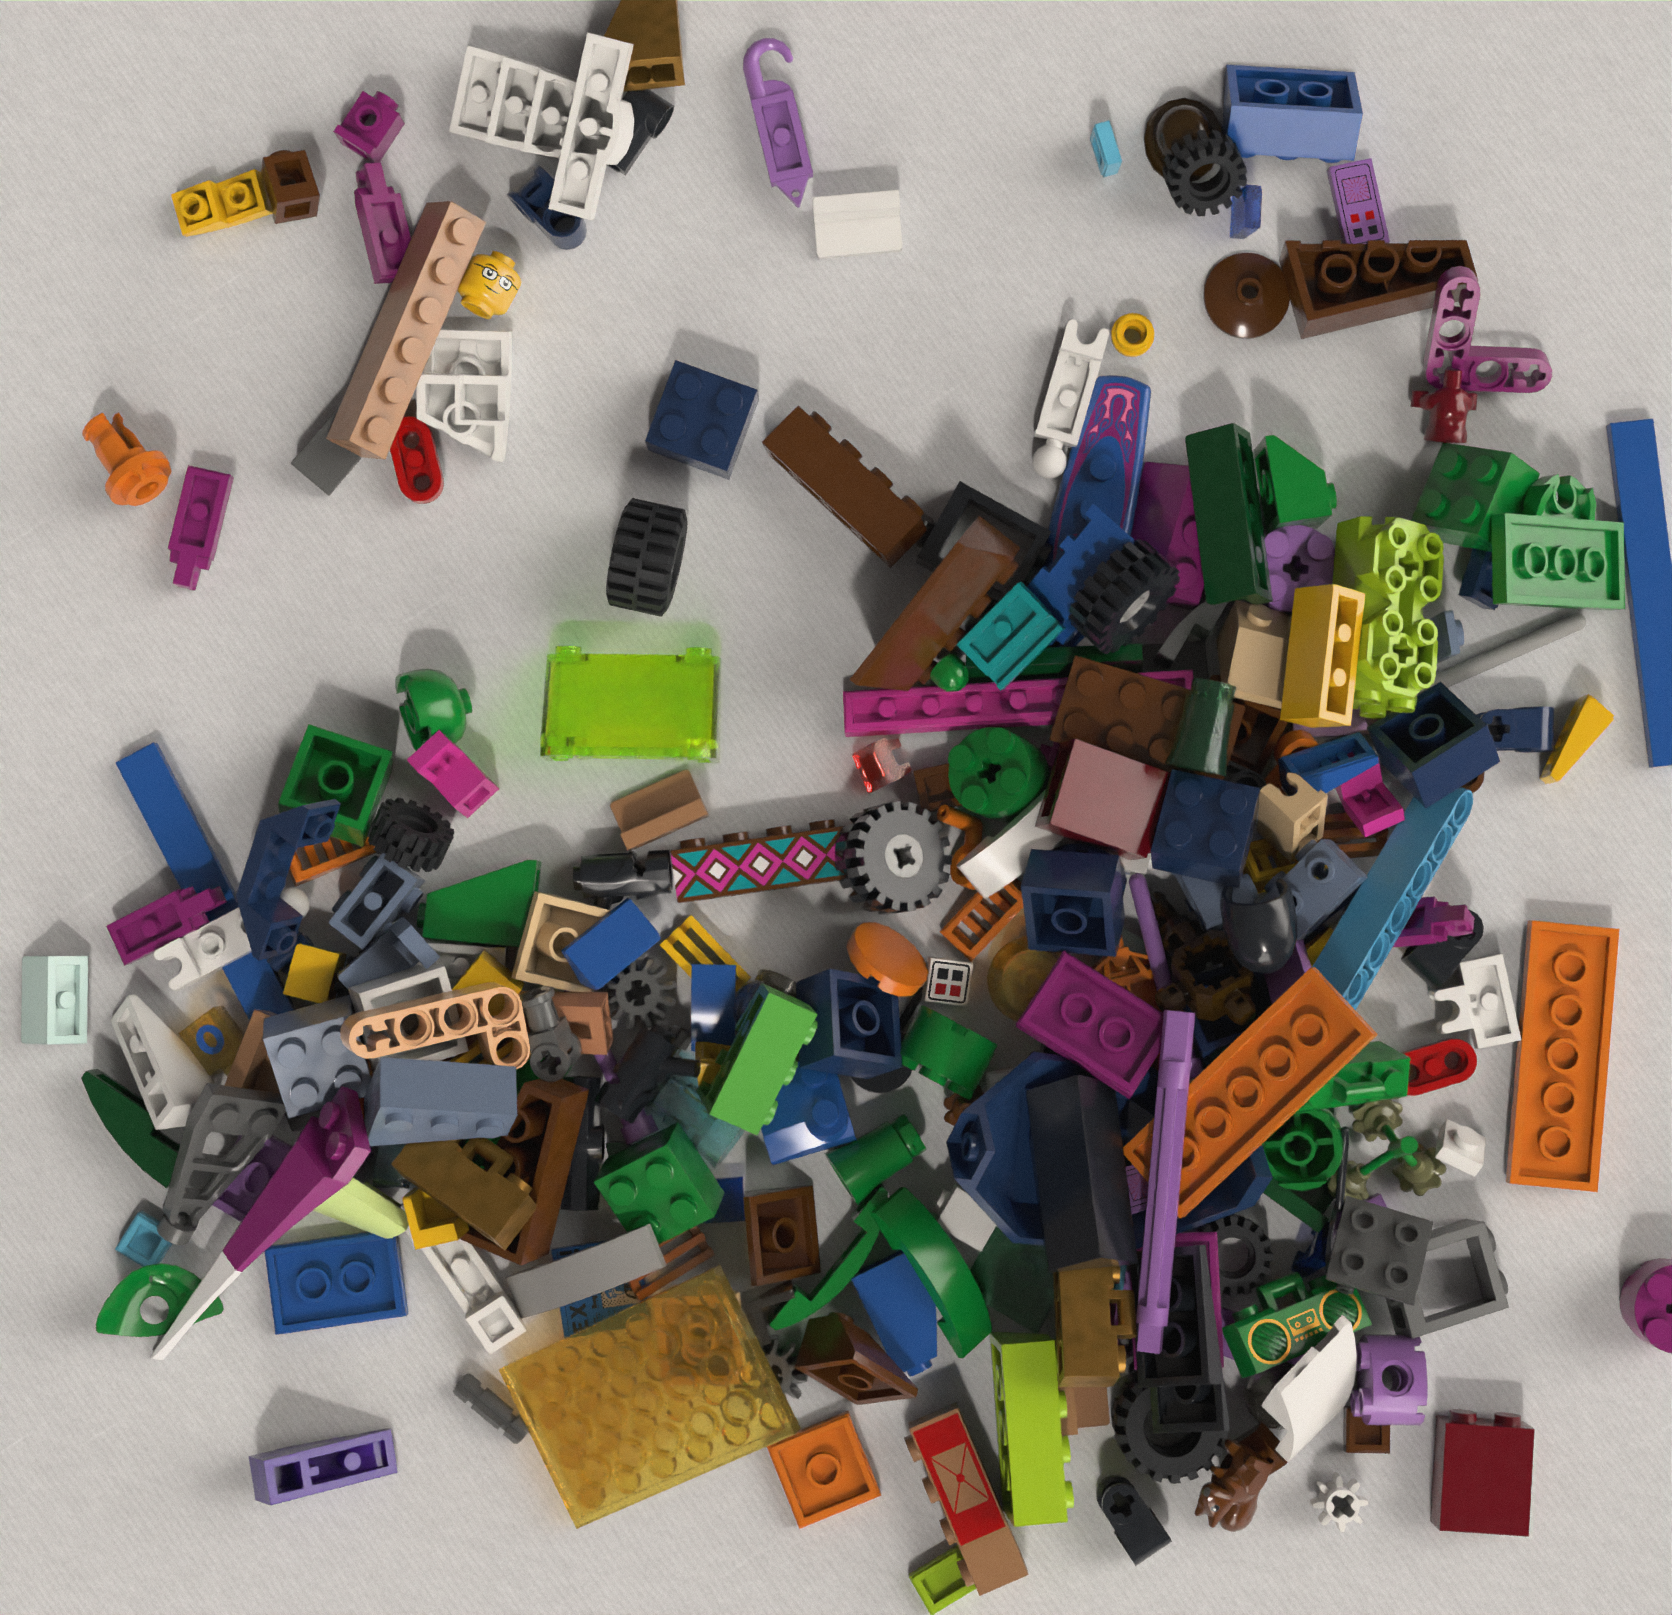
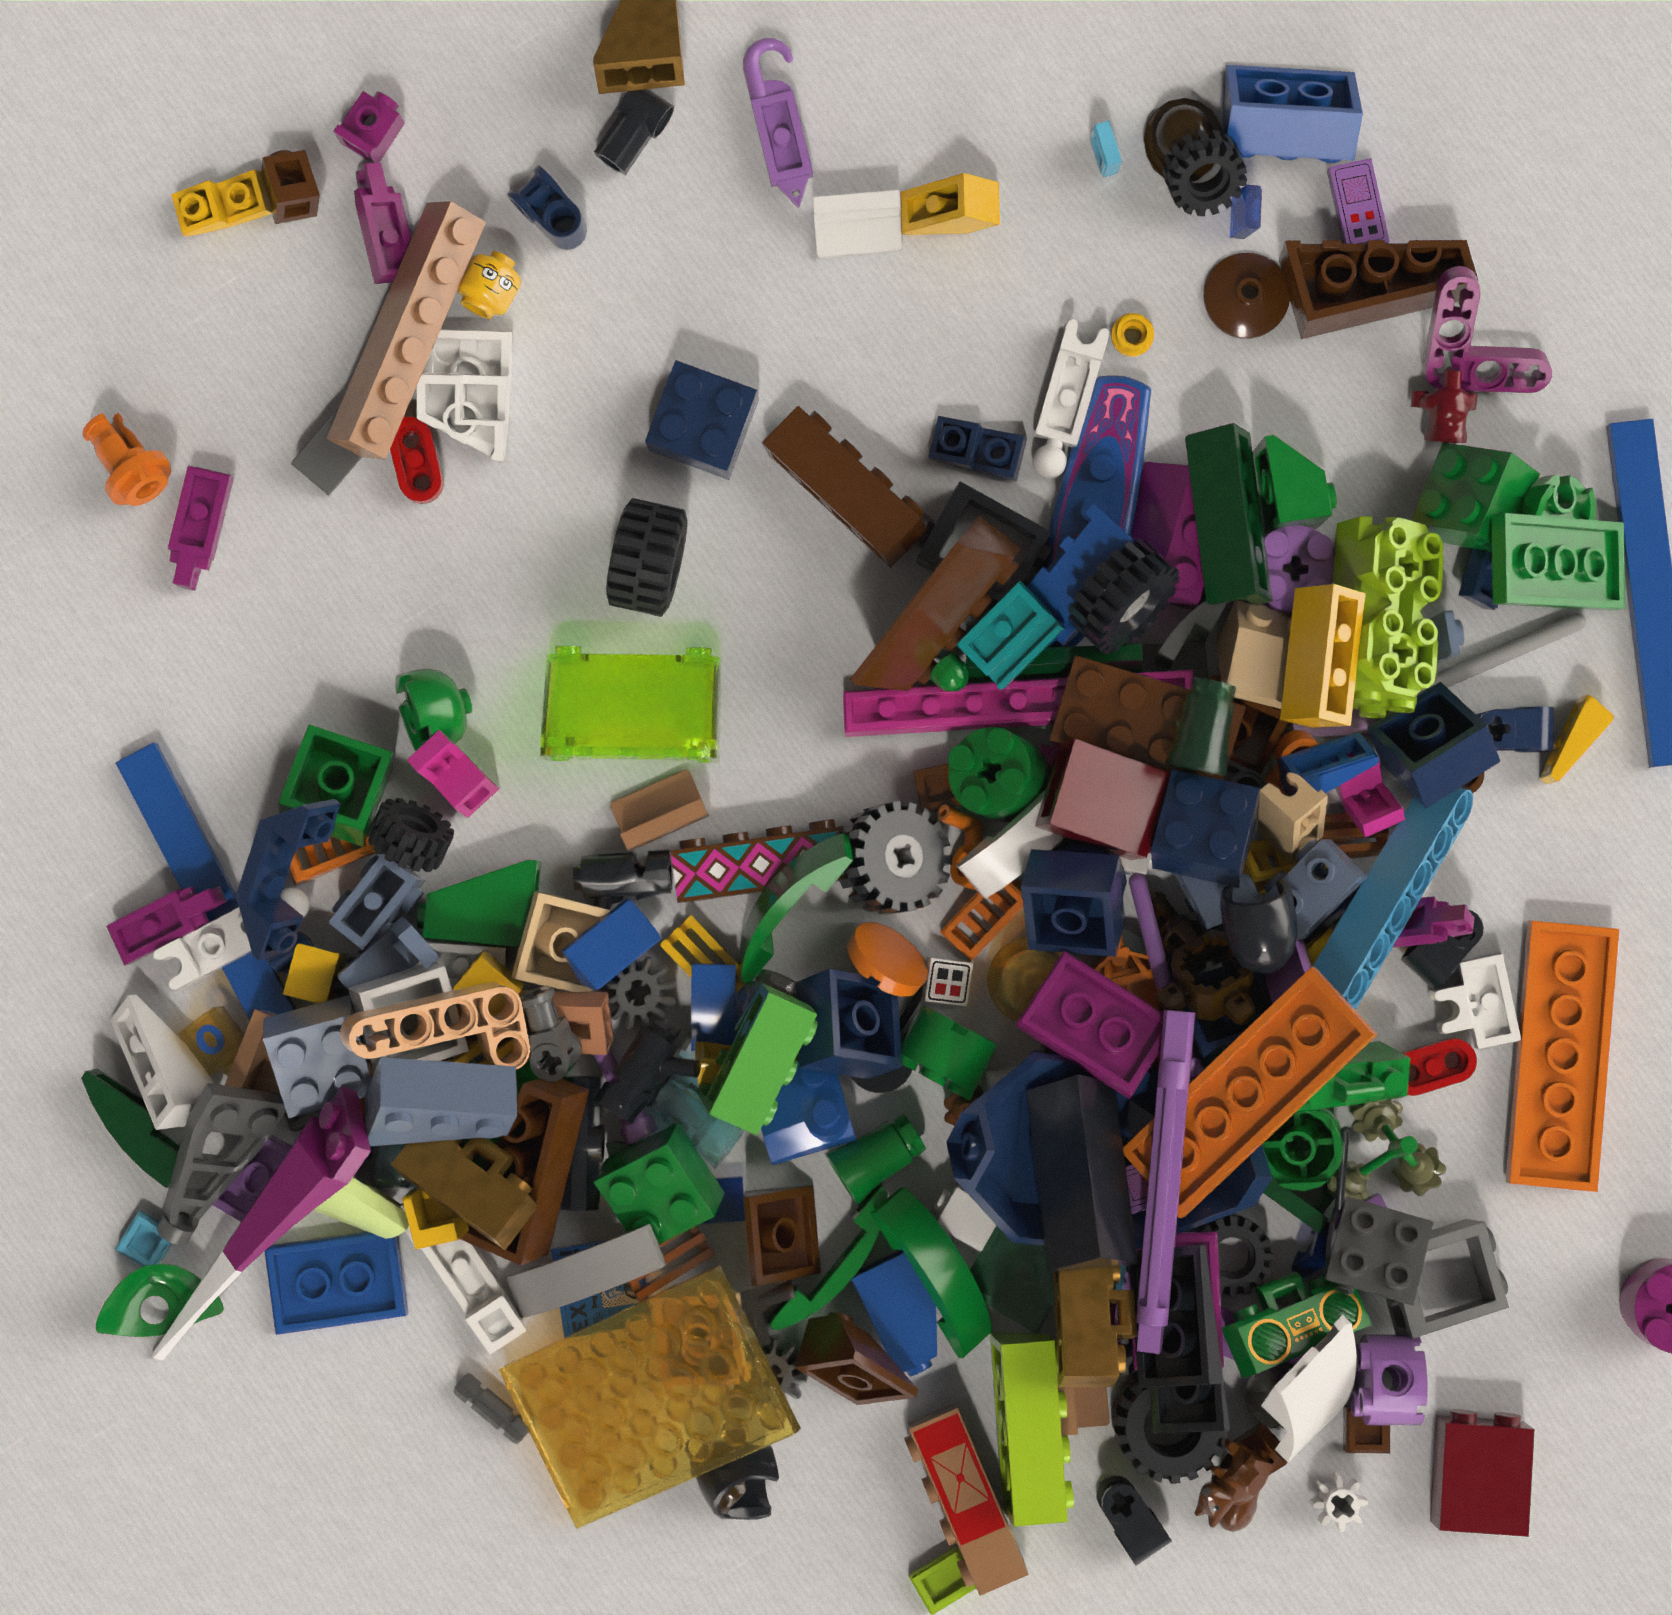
(54, 999): light aqua panel -> none
(321, 1466): slope -> none
(552, 115): white slope -> none
(740, 1487): none -> black piece
(816, 866): none -> green slope
(824, 1470): orange tile -> none
(879, 765): clear red tile -> none
(950, 206): none -> yellow slope
(977, 448): none -> dark blue slope
(1460, 1147): white plate -> none

